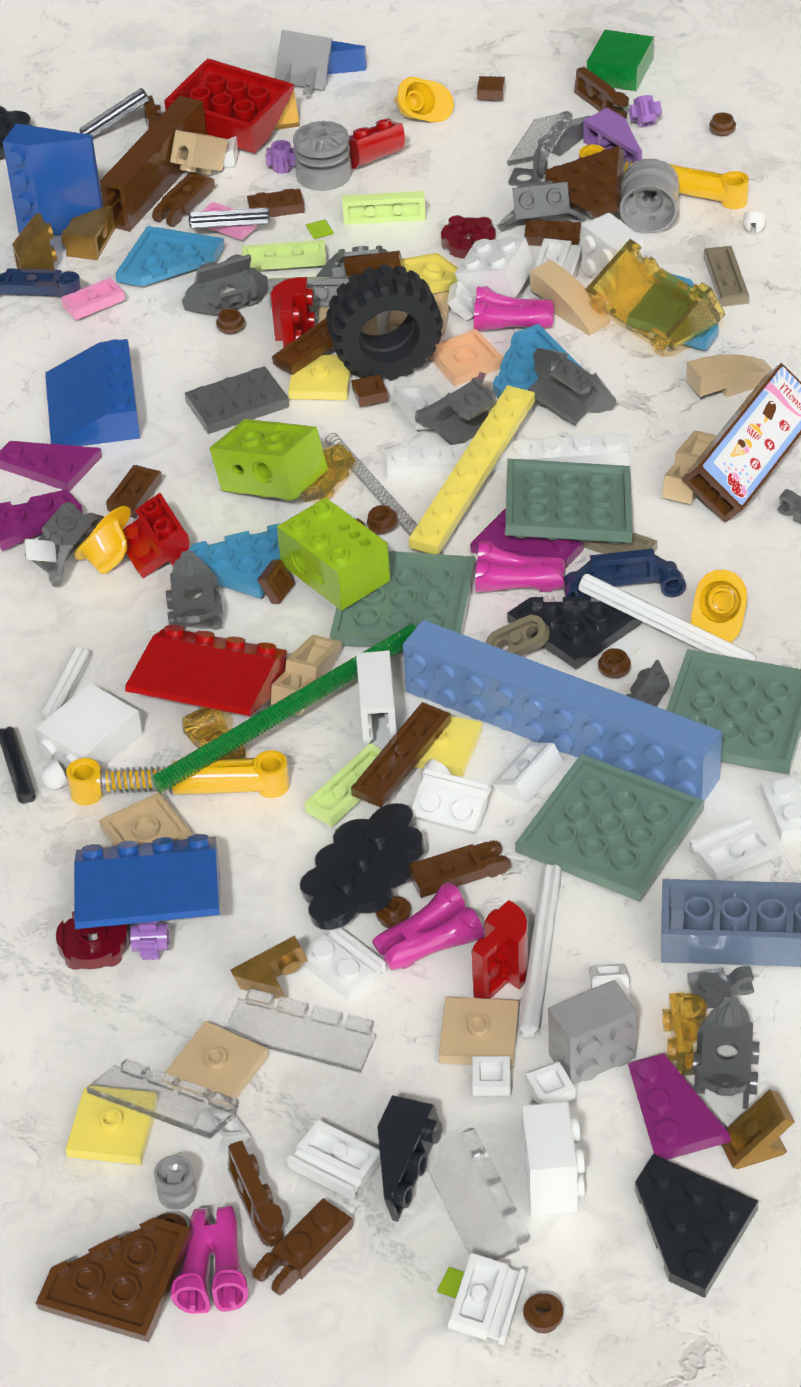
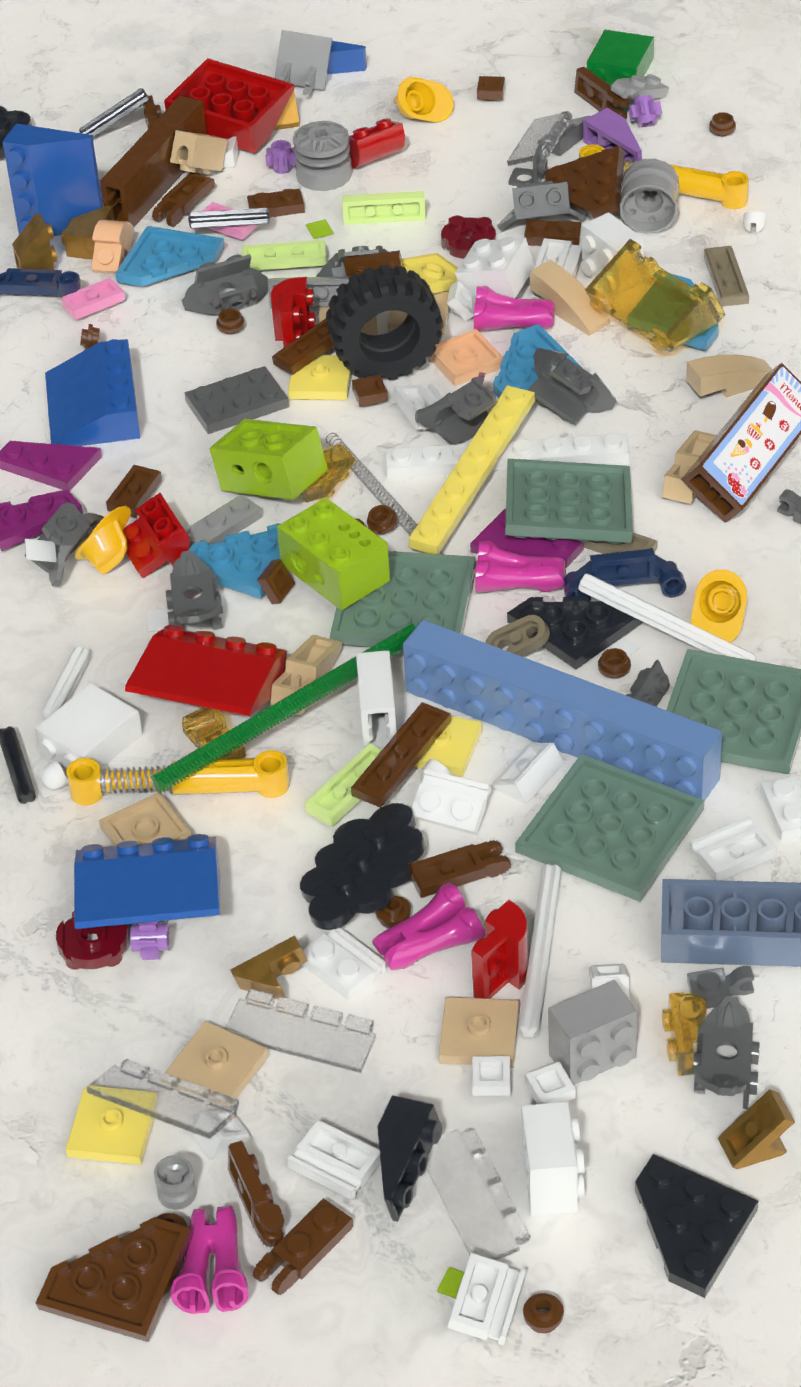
(89, 336): none -> reddish brown plate
(111, 243): none -> light nougat brick
(225, 521): none -> light grey hinge
(640, 86): none -> light grey hinge
(673, 1111): magenta wing -> none

